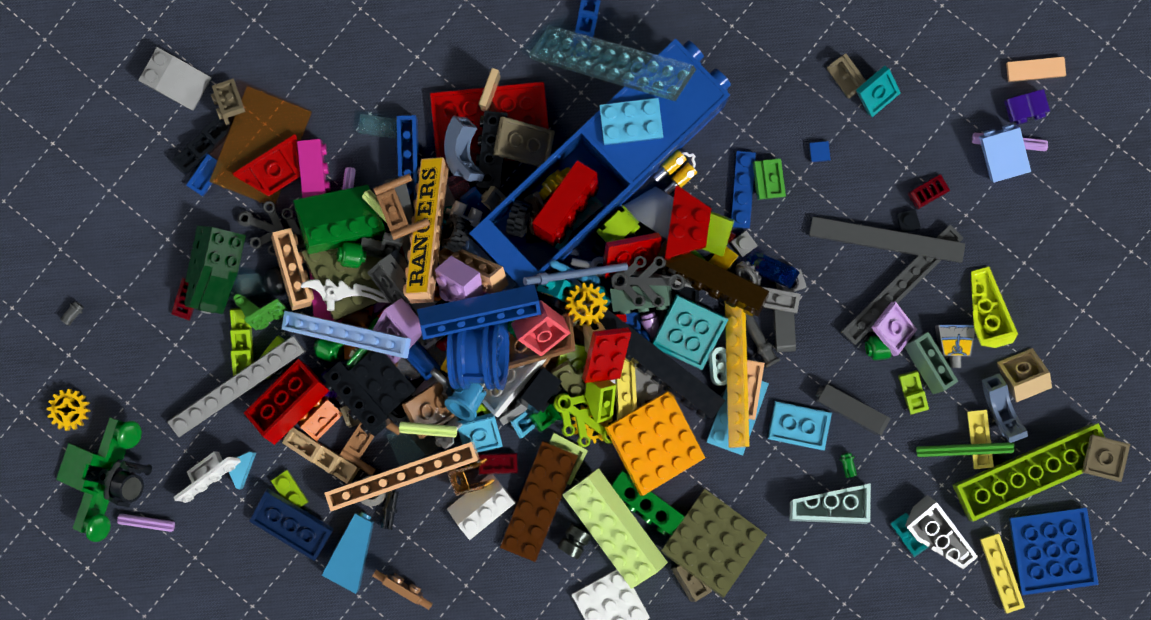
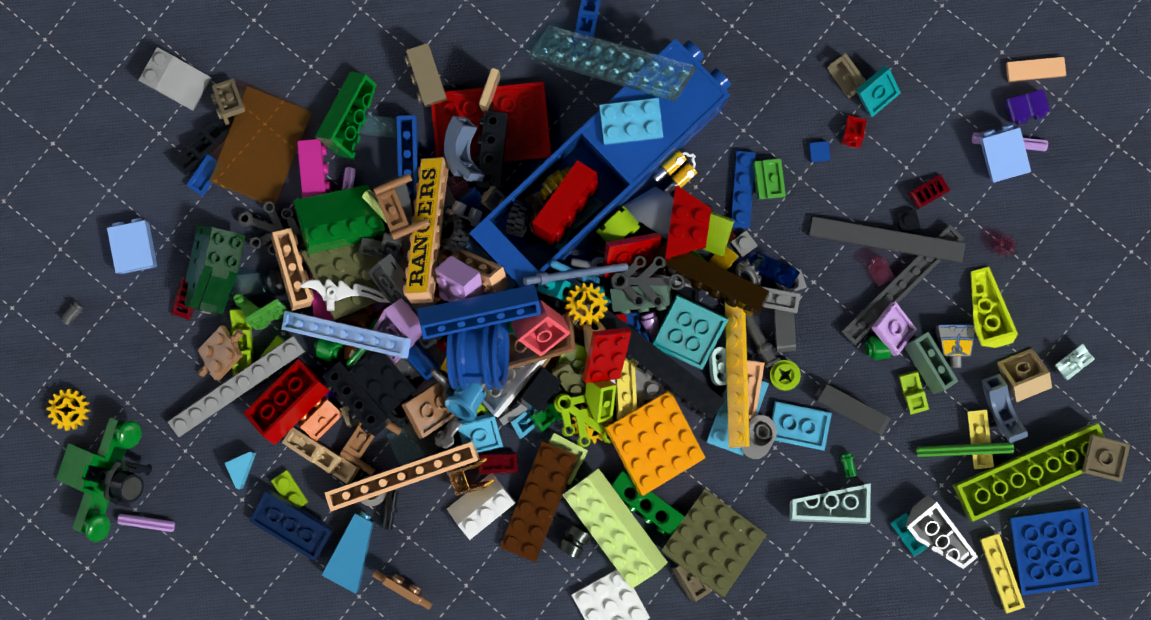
(132, 246): none -> light blue brick
(205, 473): white bracket -> none
(220, 352): none -> medium nougat plate
(272, 169): red wing -> none
(346, 115): none -> green wedge
(351, 255): green head -> none
(425, 75): none -> dark tan wedge
(428, 429): yellowish green axle -> none
(523, 142): dark tan tile -> none
(761, 436): none -> light grey piece
(794, 375): none -> lime gear
(854, 131): none -> red bracket
(880, 271): none -> clear pink bracket
(1004, 240): none -> clear pink gear
(1074, 362): none -> light aqua hips

